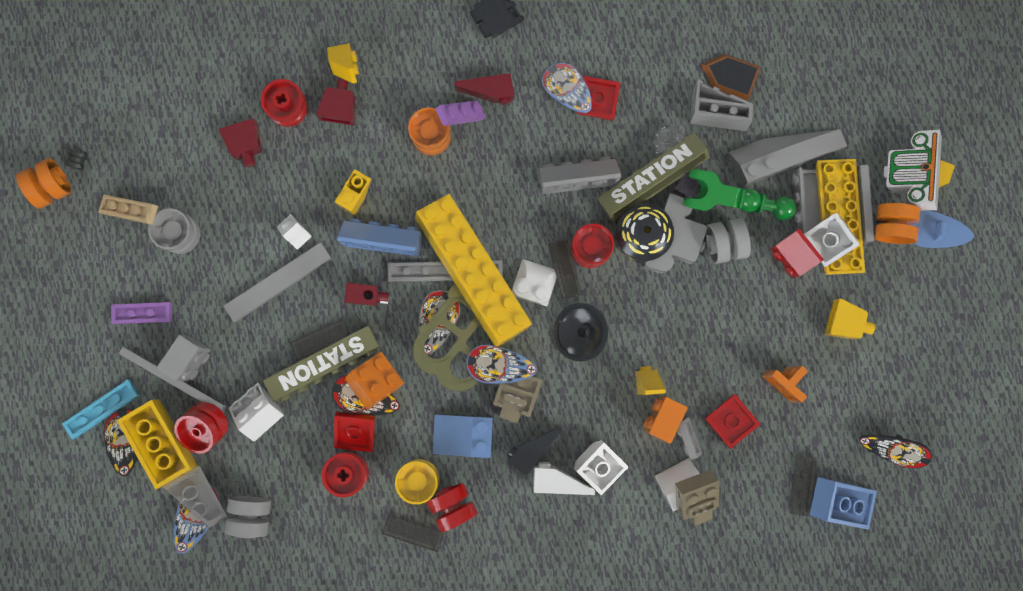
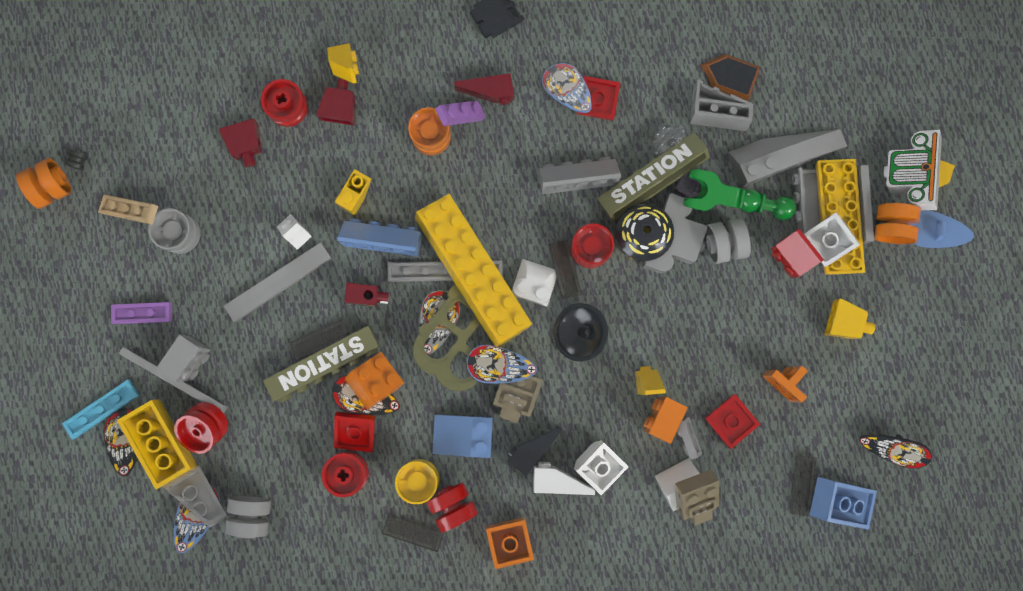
(255, 412): white slope -> none
(509, 543): none -> orange brick

